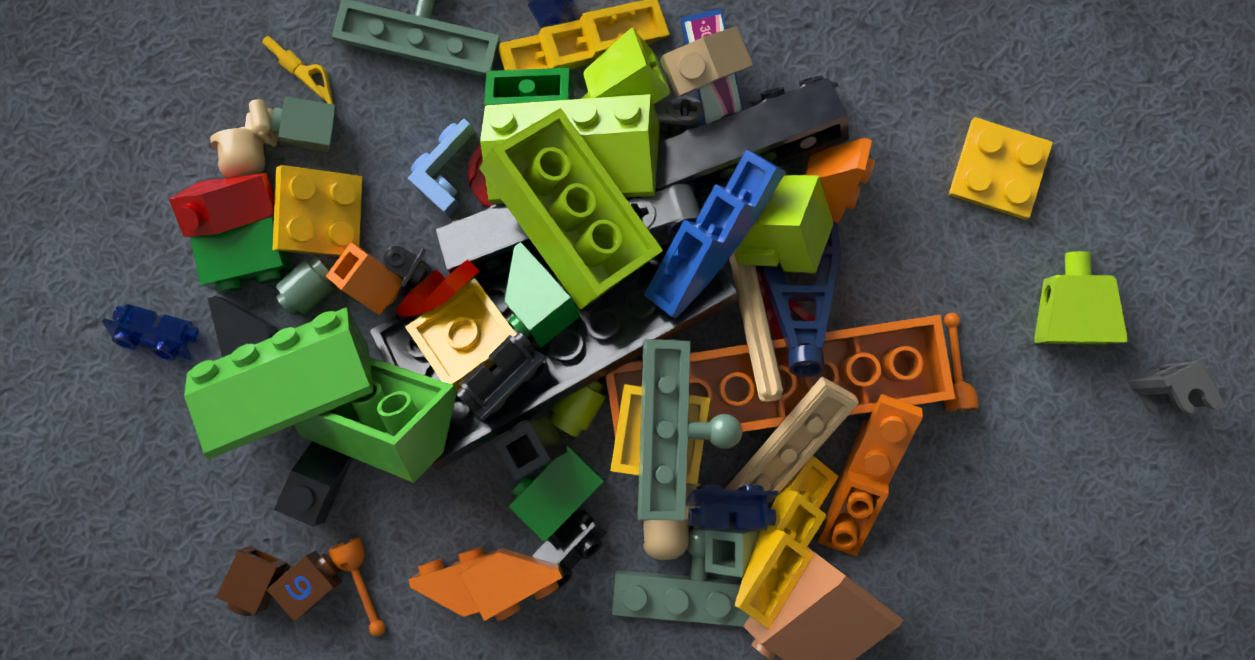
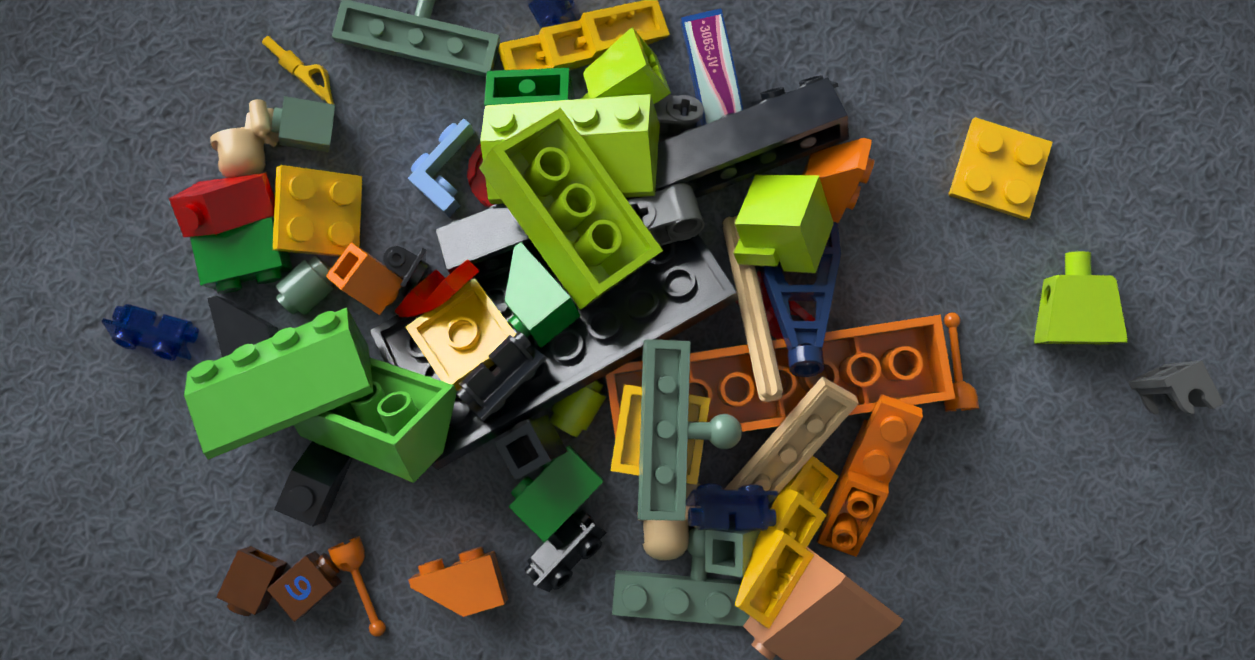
(506, 579): orange slope -> none
(705, 61): tan slope -> none
(719, 229): blue slope -> none

